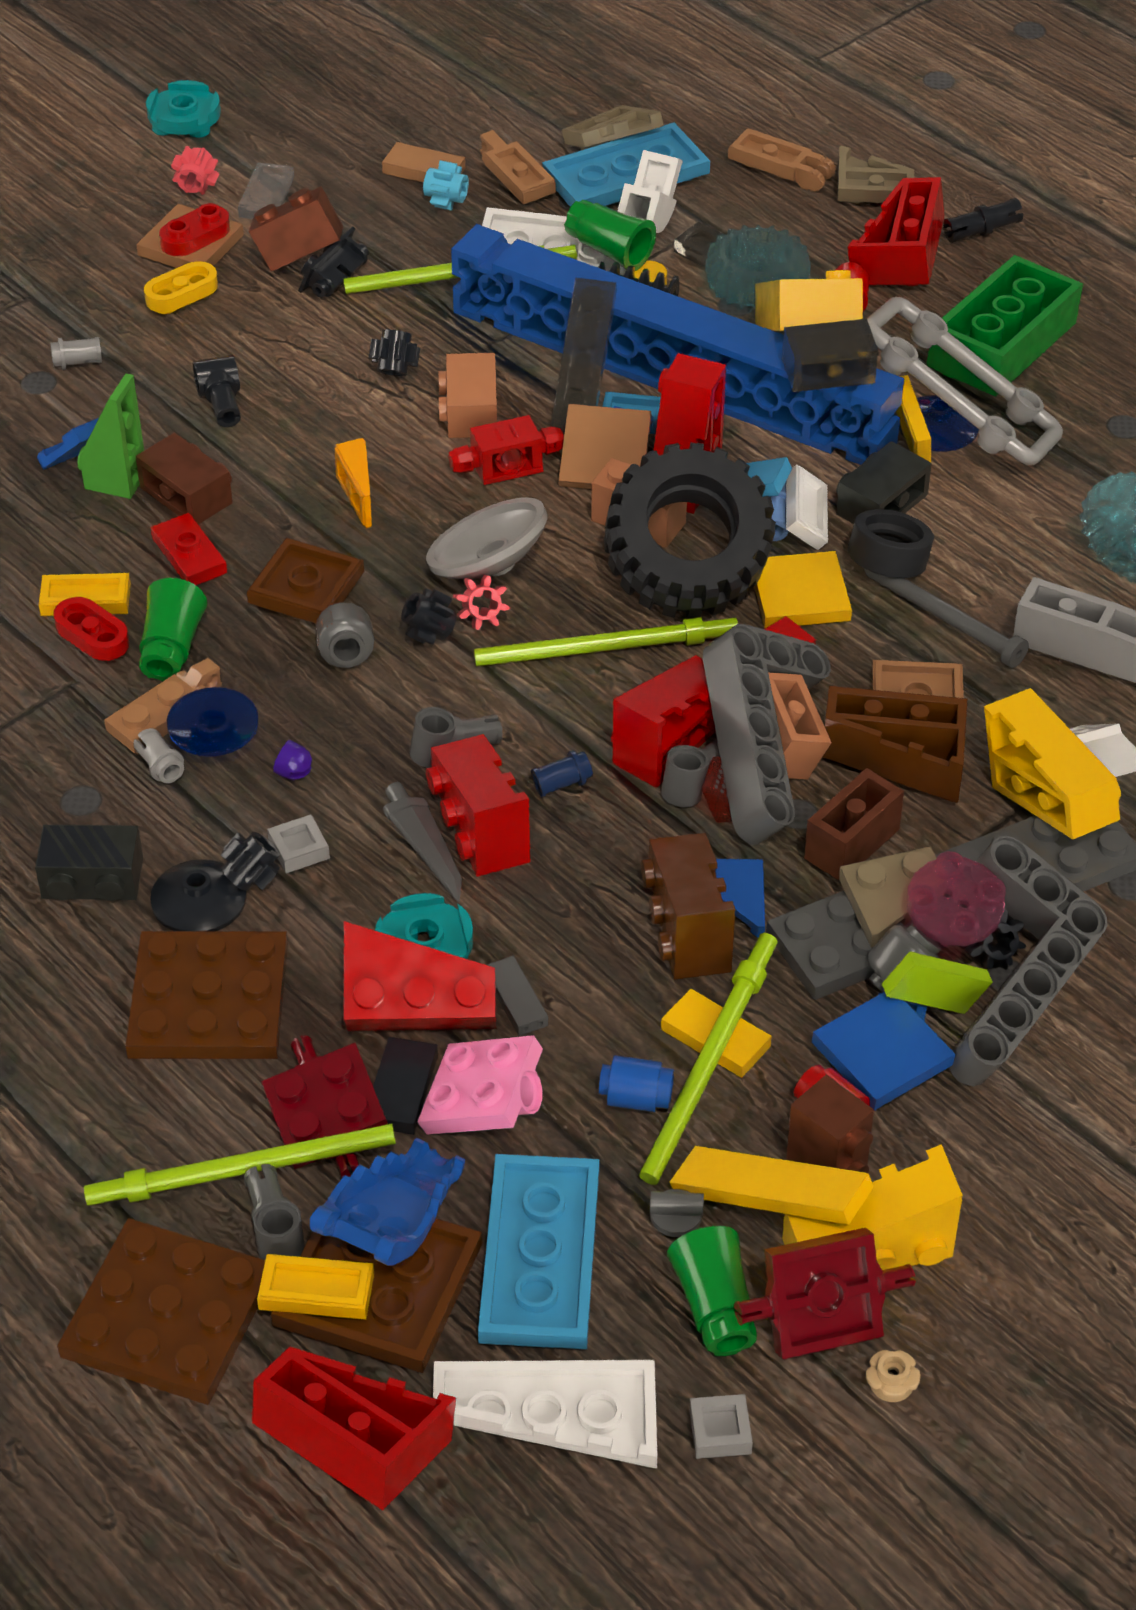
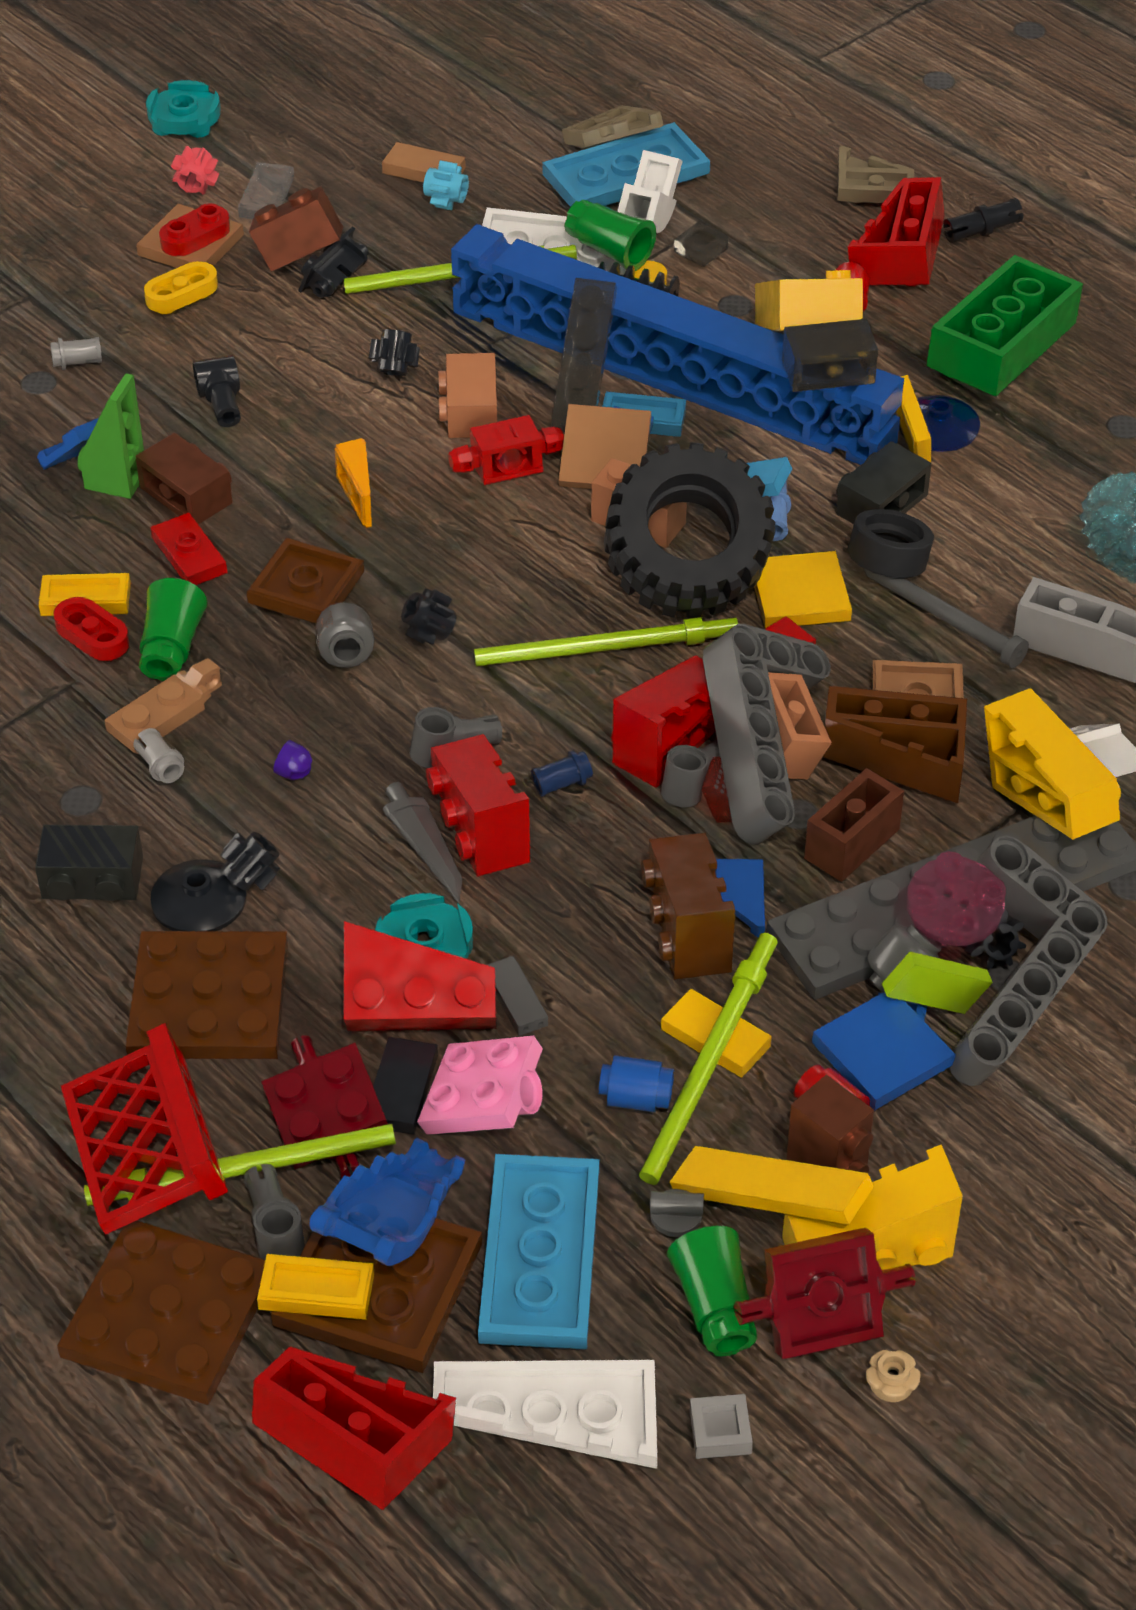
(184, 1124): none -> red fence
(212, 721): clear blue dish -> none
(299, 843): light grey plate -> none
(477, 591): coral gear -> none
(488, 540): light grey dish -> none
(516, 168): medium nougat hinge -> none
(691, 406): red wedge -> none
(753, 257): clear light blue gear -> none
(782, 159): medium nougat hinge -> none
(807, 507): white tile -> none
(880, 888): dark tan wing -> none
(994, 431): light grey bar -> none

